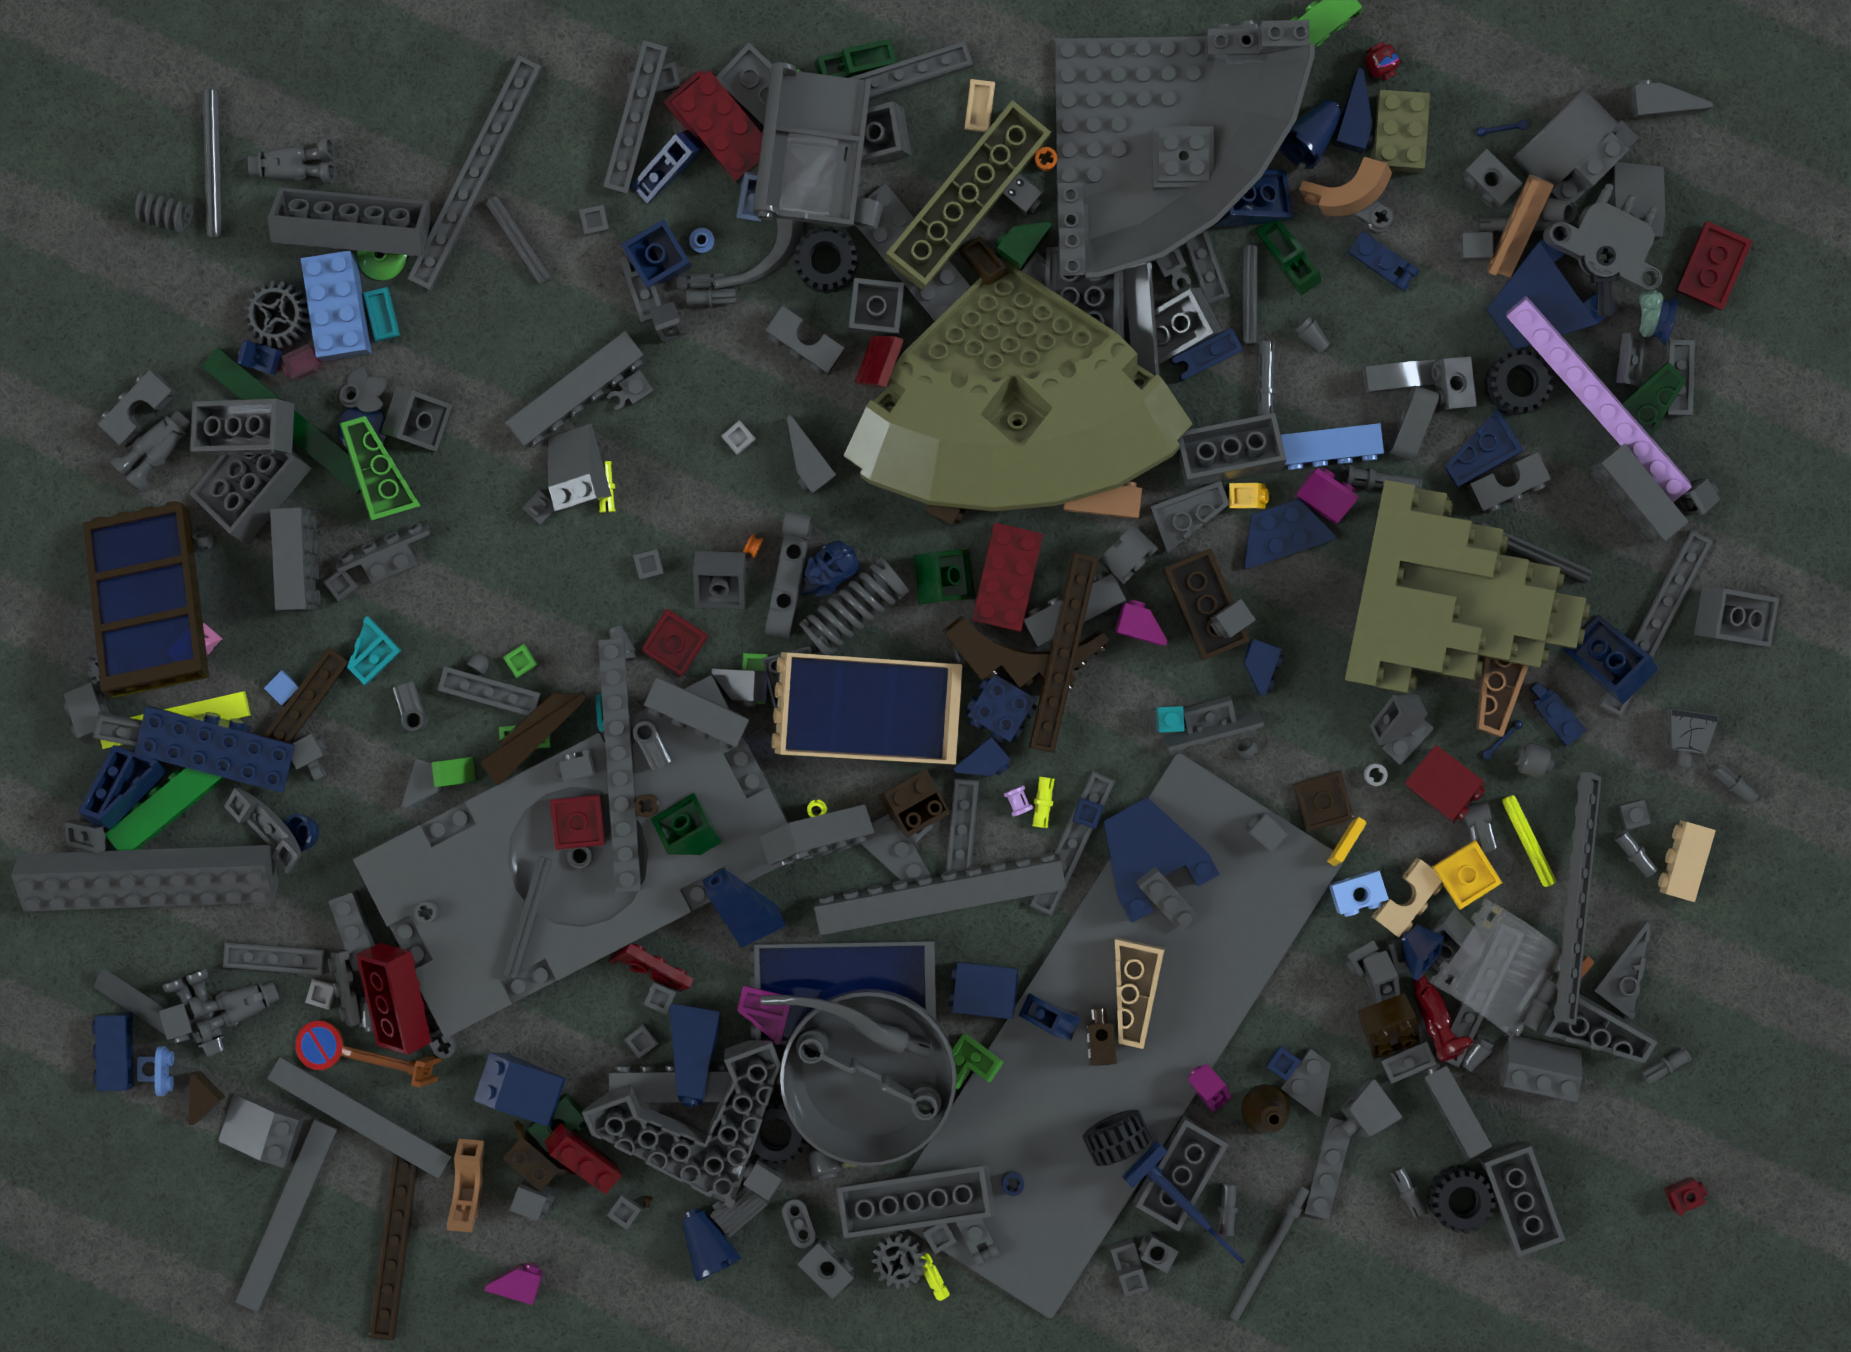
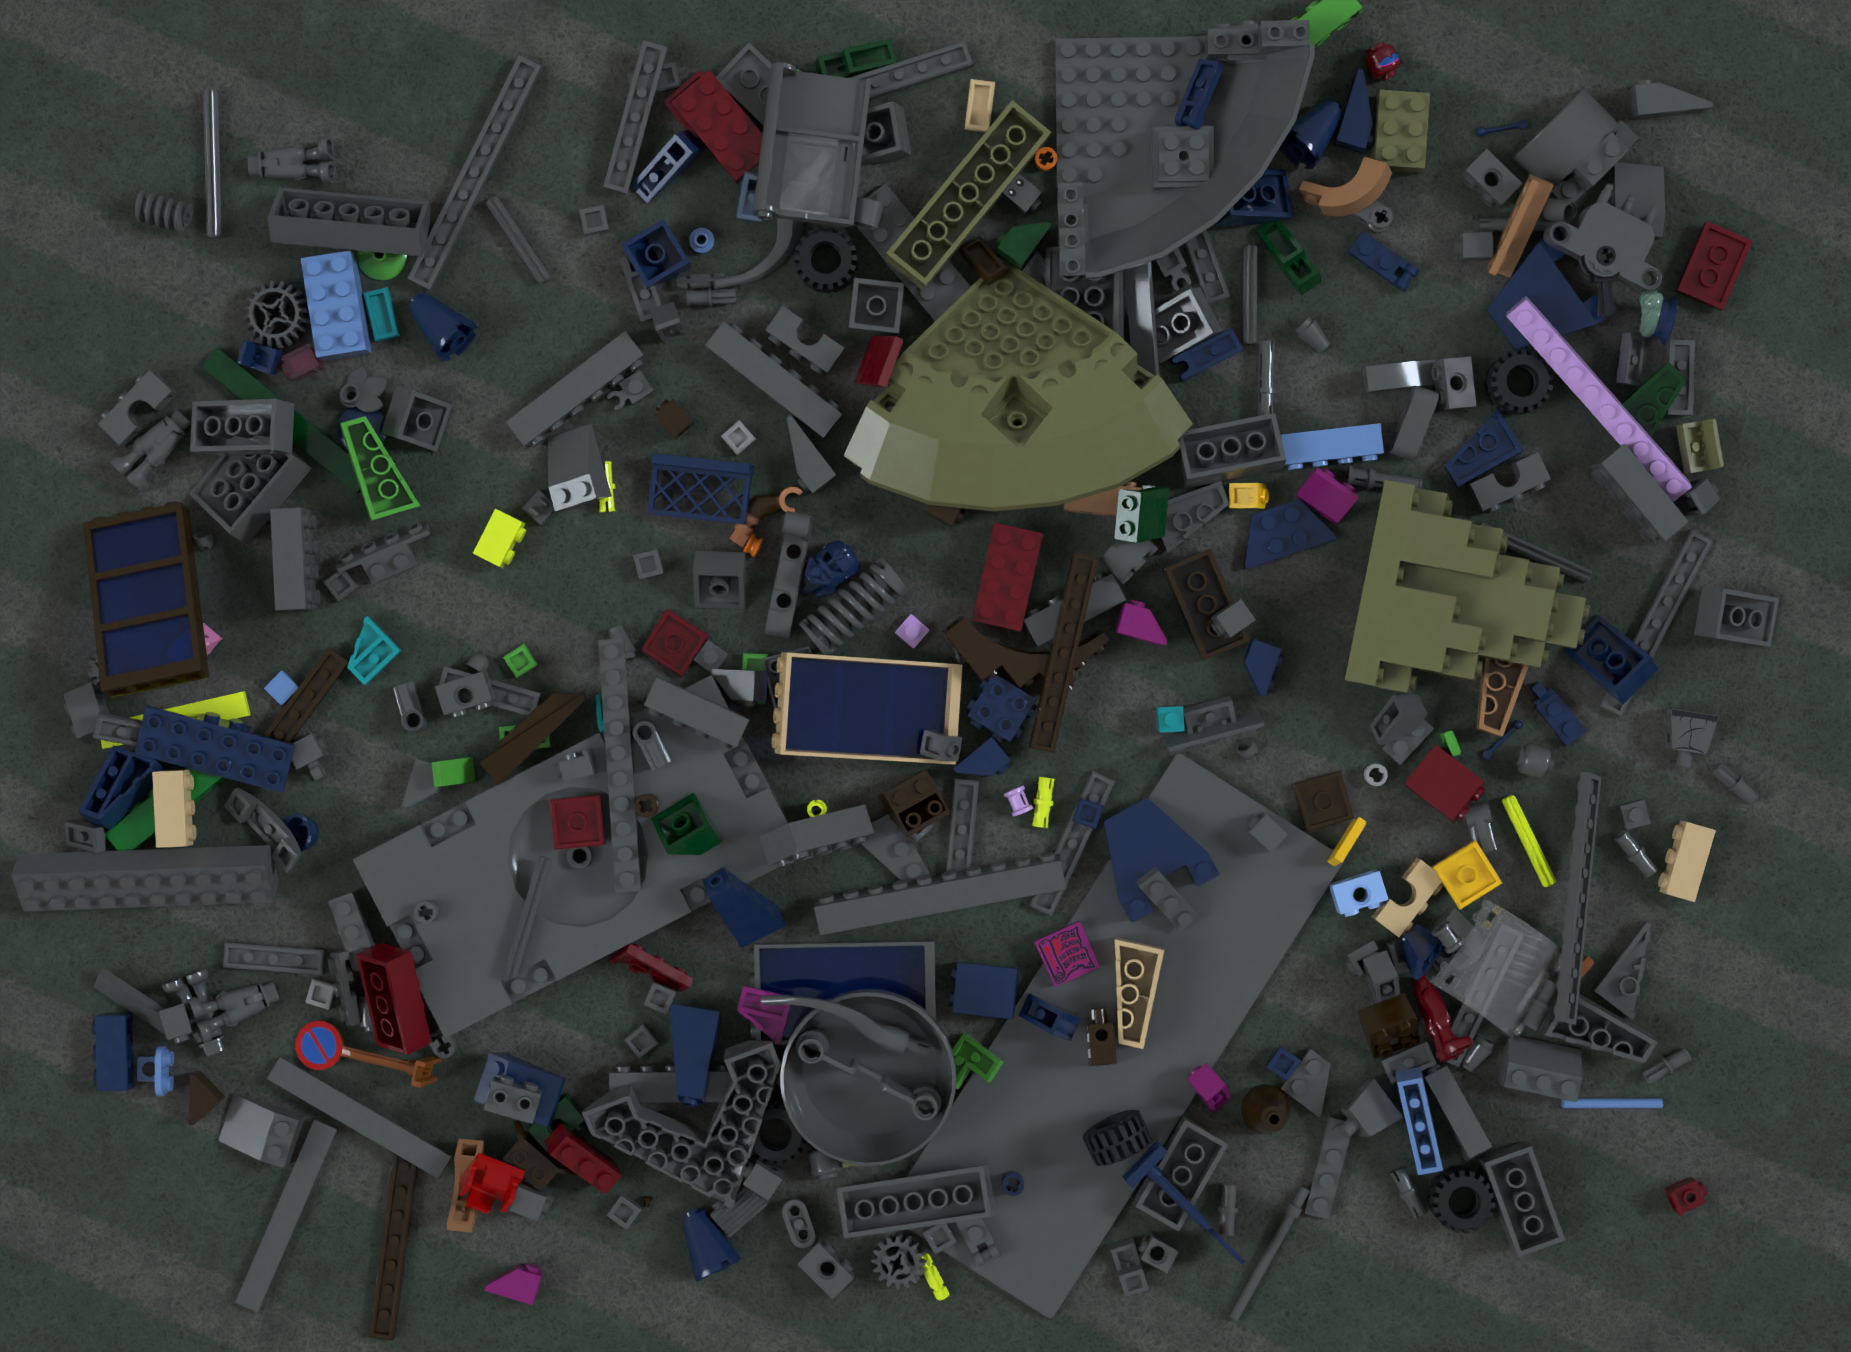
(173, 808): none -> tan brick
(442, 326): none -> dark blue cone
(450, 694): none -> dark grey brick
(488, 1181): none -> red panel
(500, 538): none -> neon yellow brick
(513, 1099): none -> dark grey brick
(673, 418): none -> dark brown brick
(703, 467): none -> dark blue fence
(711, 656): none -> dark grey plate
(761, 507): none -> piece
(774, 380): none -> dark grey brick
(912, 631): none -> lavender plate
(940, 746): none -> dark grey bracket
(943, 576): dark green slope -> none
(1067, 953): none -> magenta tile
(1141, 513): none -> dark green panel
(1198, 93): none -> dark blue plate
(1419, 1120): none -> medium blue brick
(1447, 936): none -> dark grey bush
(1450, 742): none -> bright green tile
(1614, 1103): none -> medium blue bar
(1699, 446): none -> olive bracket

